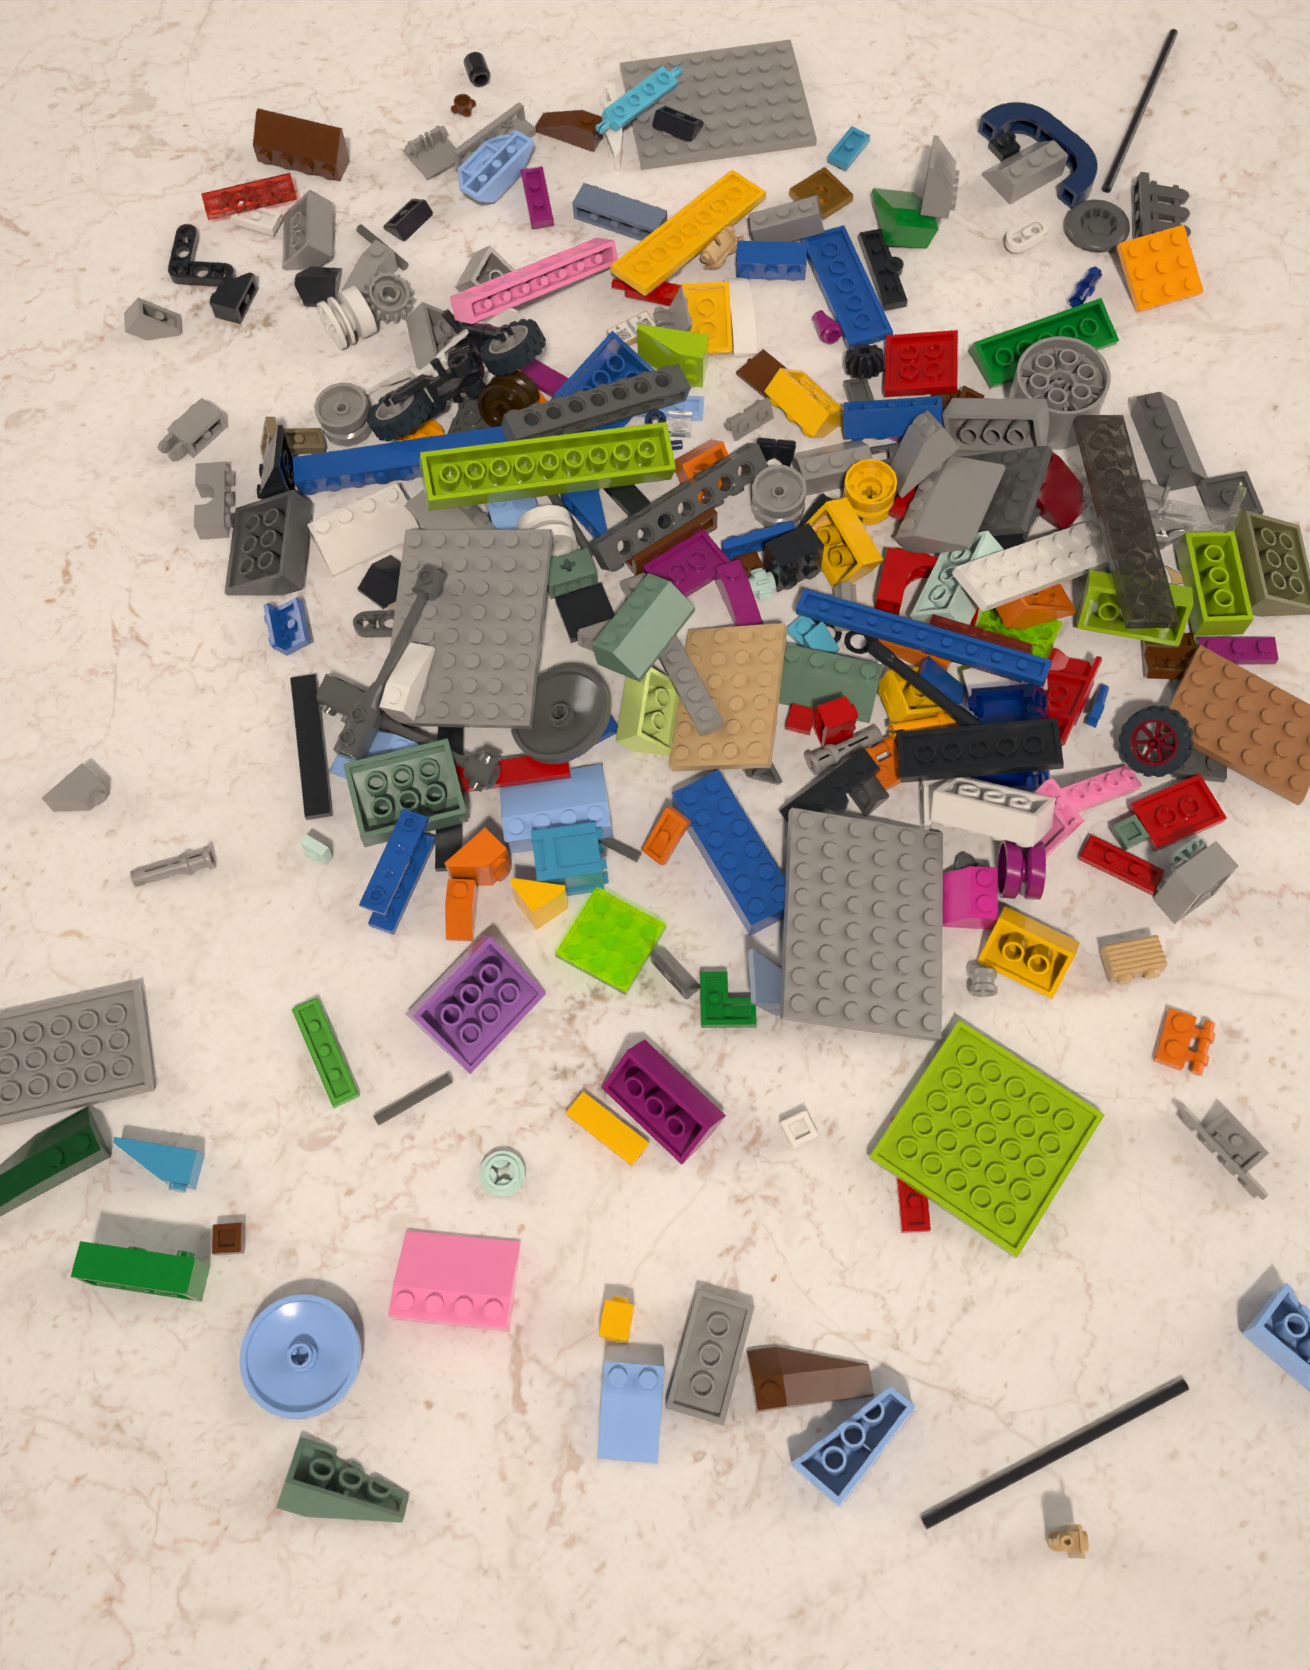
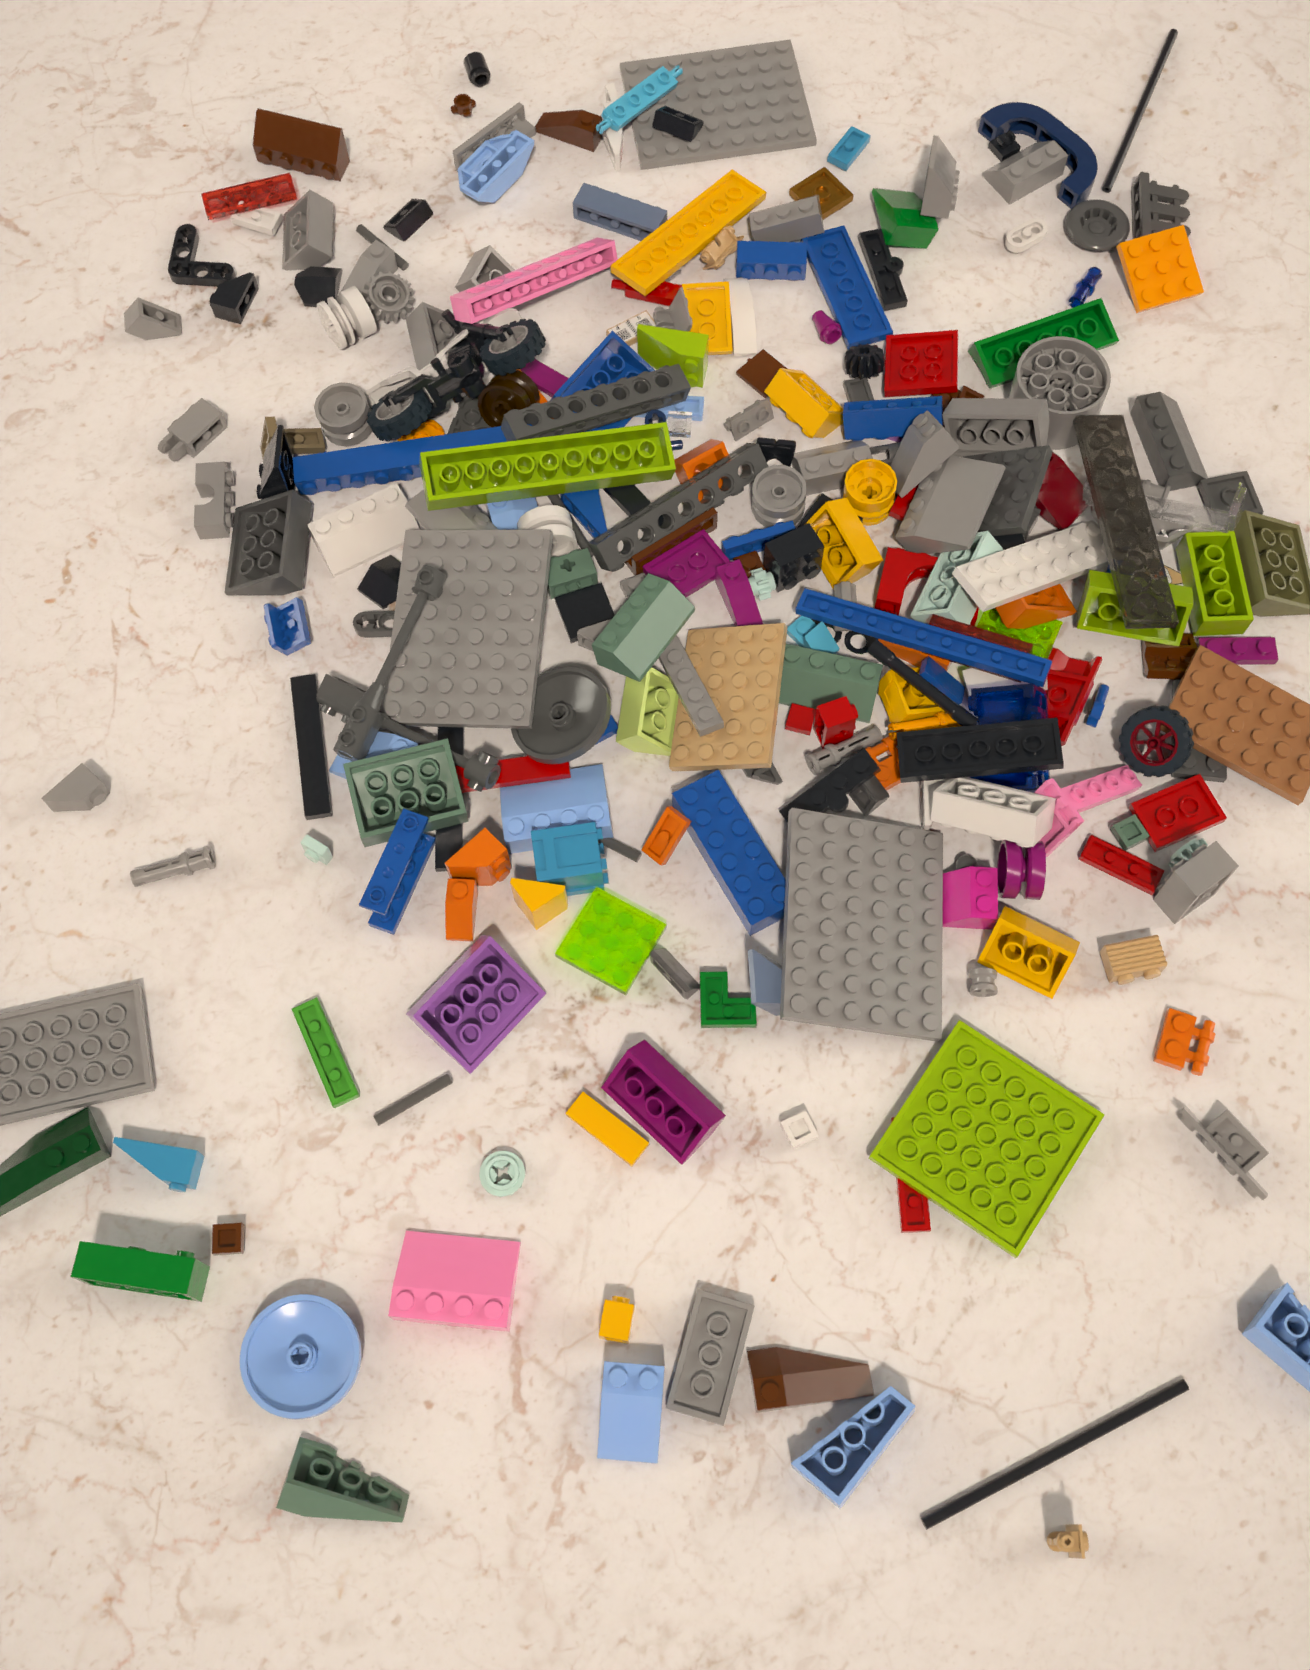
(407, 682): white slope -> none
(431, 153): light grey hinge -> none
(537, 197): magenta plate -> none

